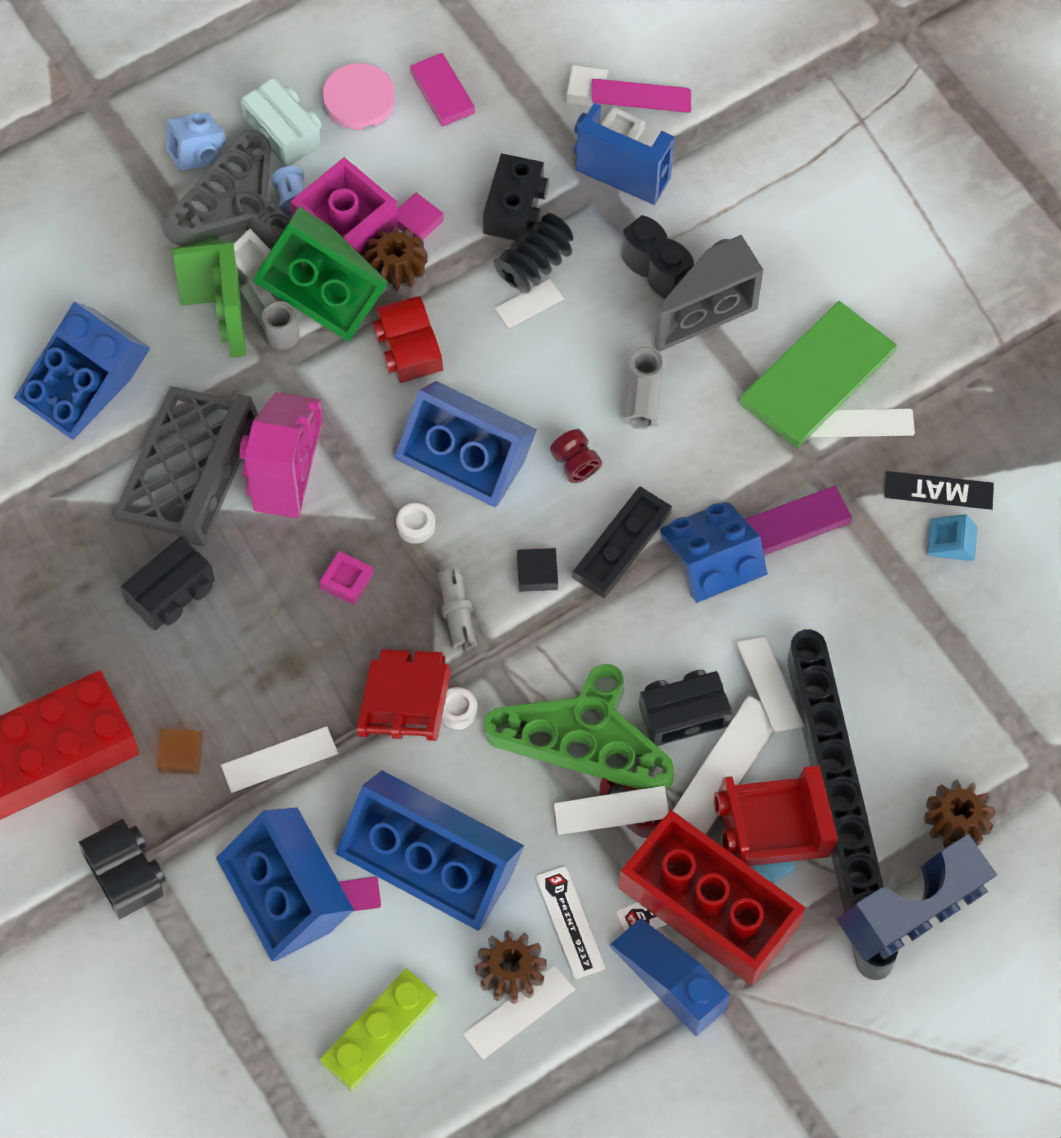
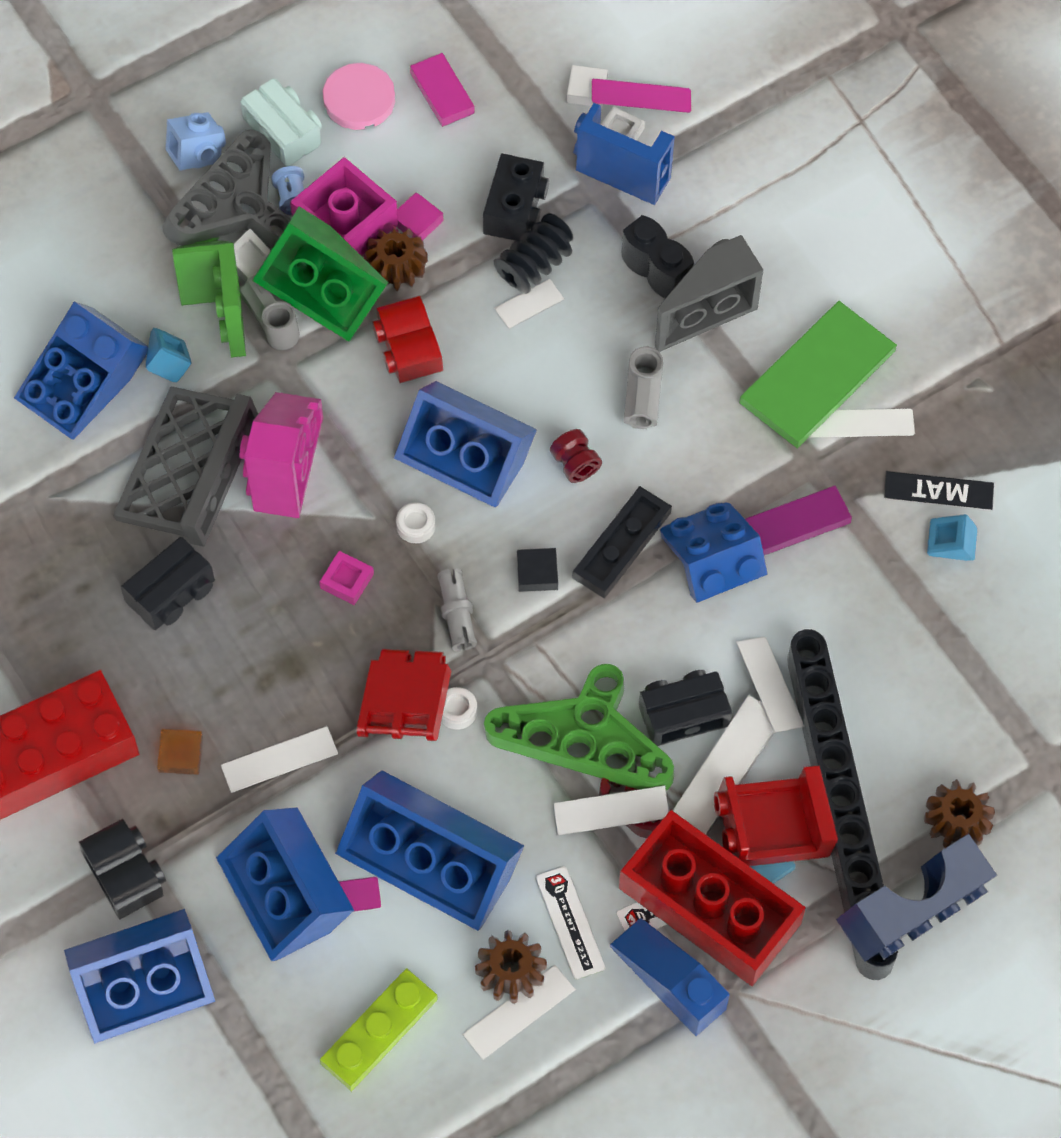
(139, 976): none -> blue slope
(167, 355): none -> dark azure slope

